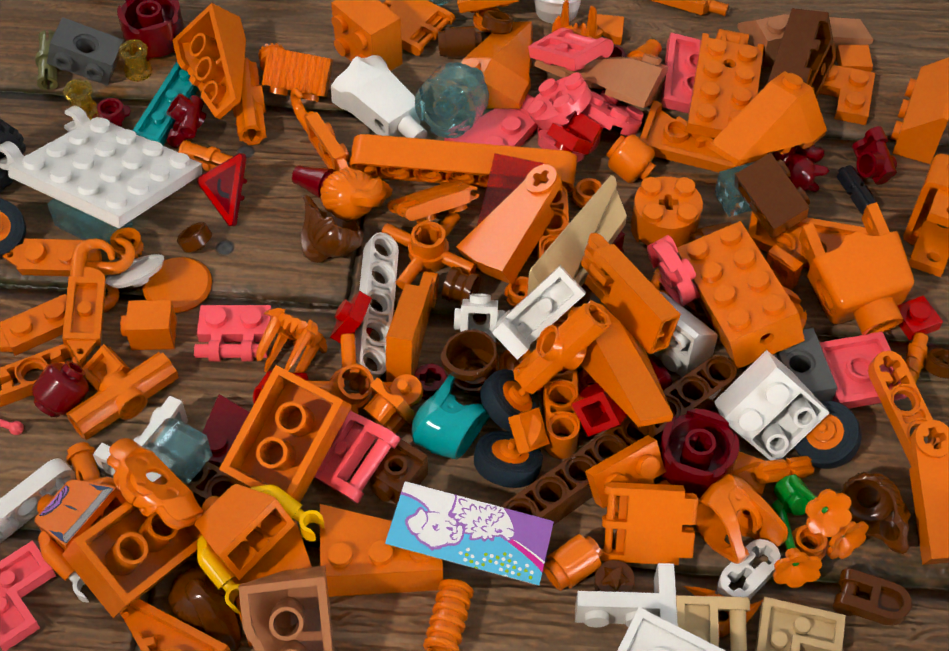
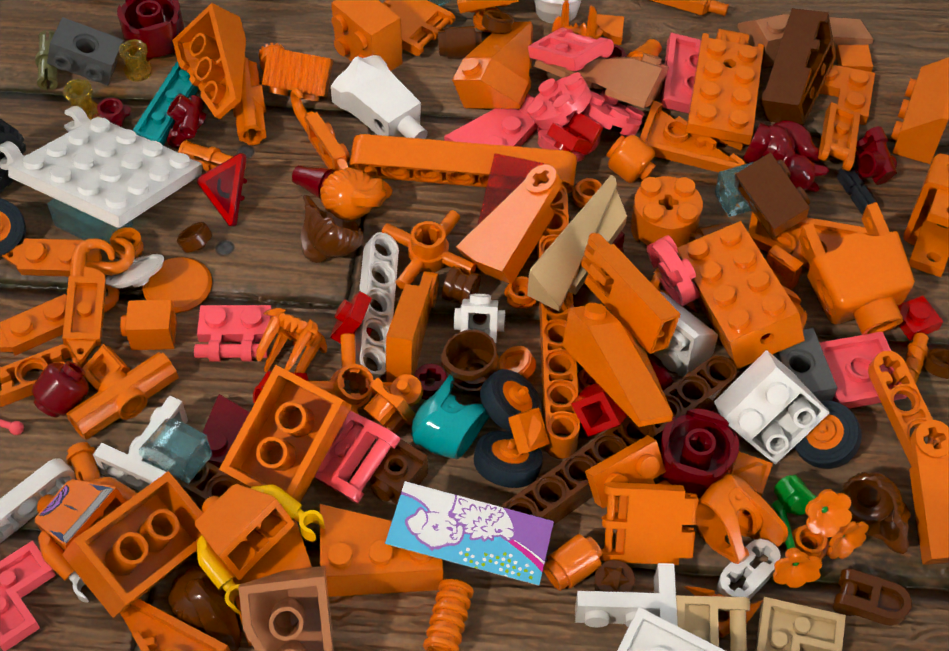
(171, 501): orange piece -> none
(426, 203): orange plate -> none
(452, 99): clear light blue brick -> none
(537, 311): white bracket -> none
(562, 347): orange piece -> none
(774, 120): orange wedge -> none
(775, 470): orange piece -> none
(839, 135): none -> orange hinge

